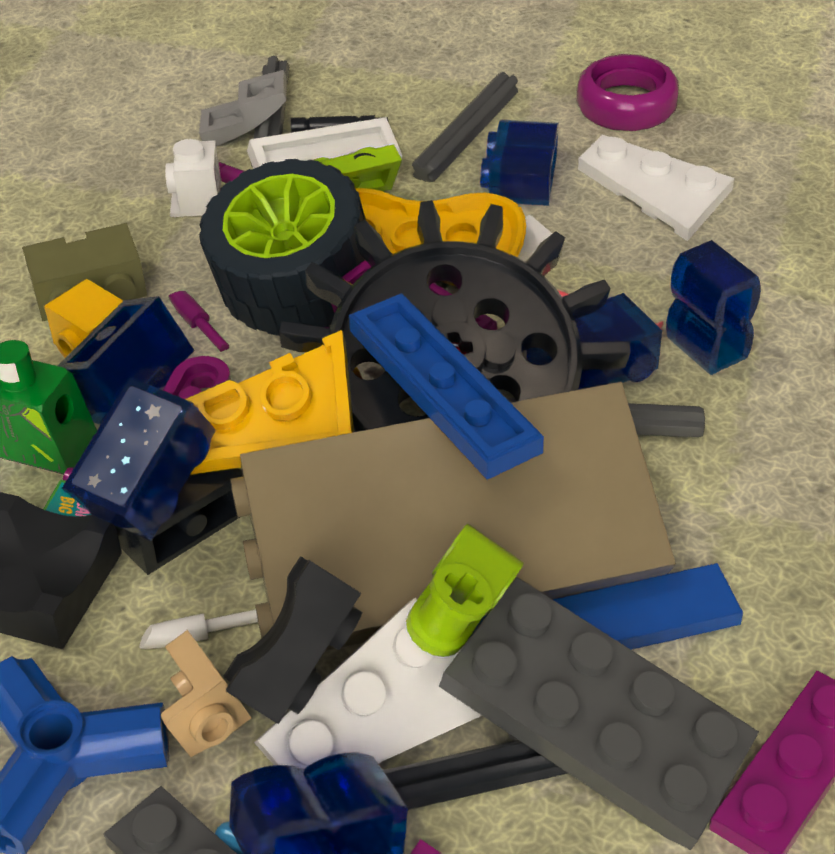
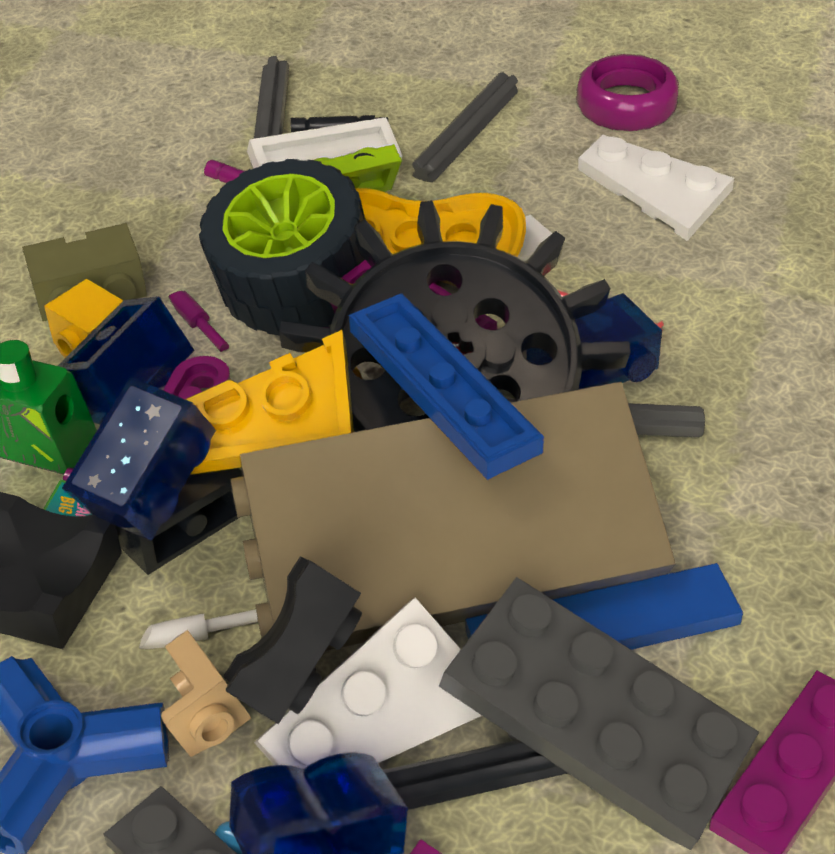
(192, 177): white brick -> none
(255, 104): light grey slope -> none
(461, 592): lime piece -> none
(521, 161): clear blue brick -> none
(712, 307): clear blue brick -> none

